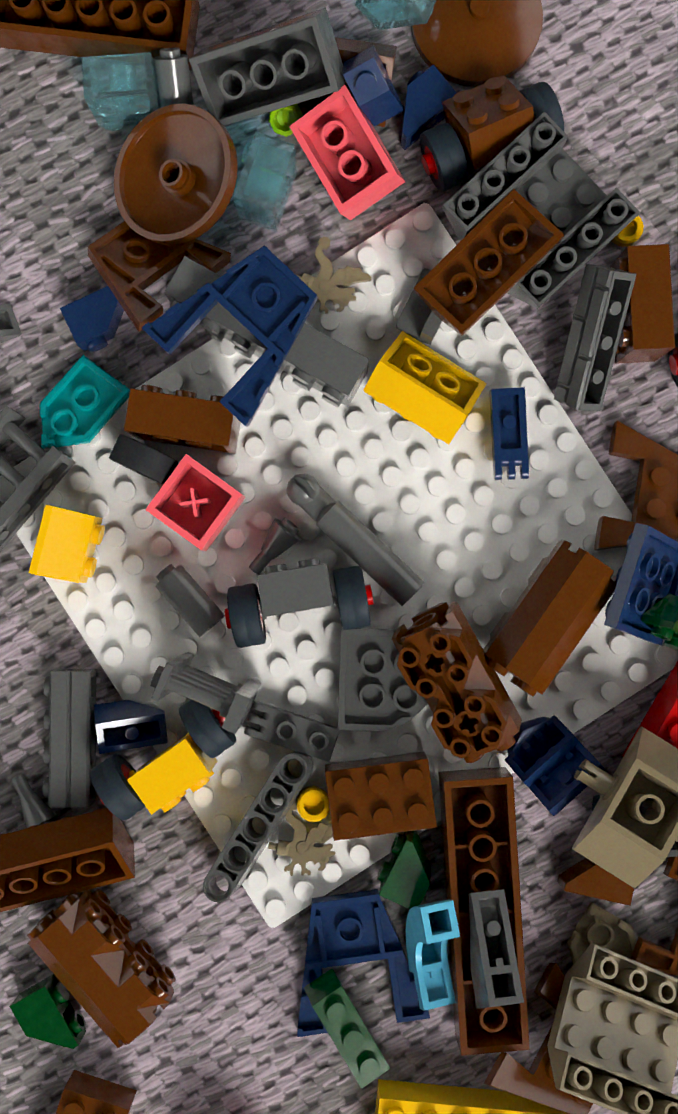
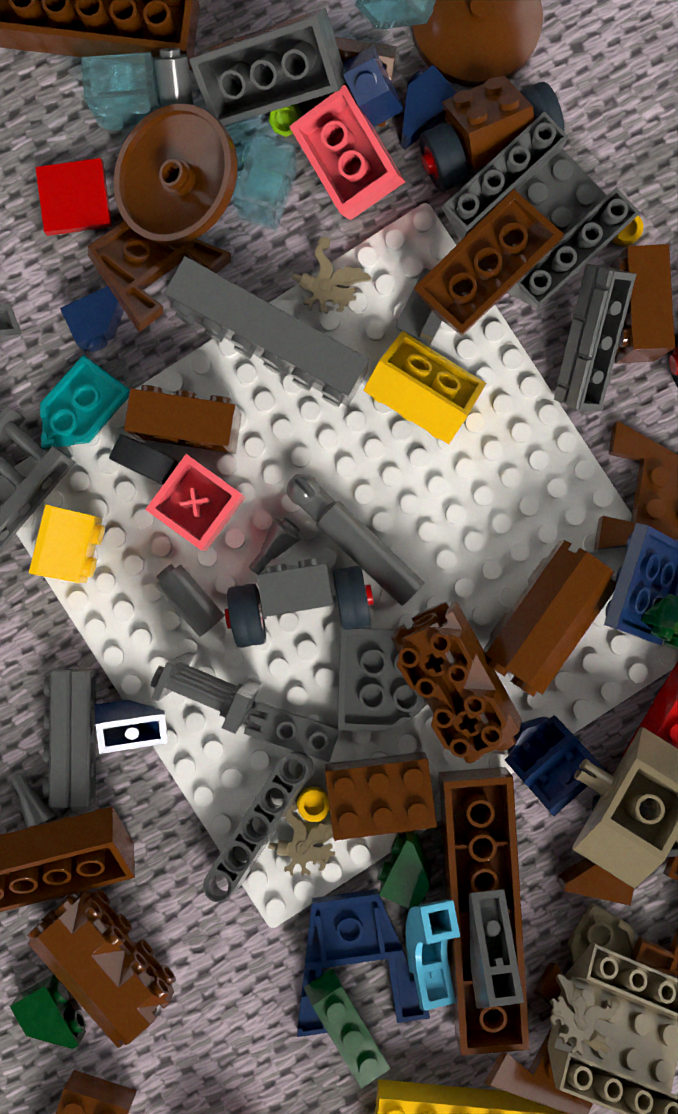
(73, 196): none -> red tile
(170, 773): brick -> none
(265, 301): dark blue wing -> none
(509, 432): dark blue hinge -> none
(578, 1021): none -> dark tan piece

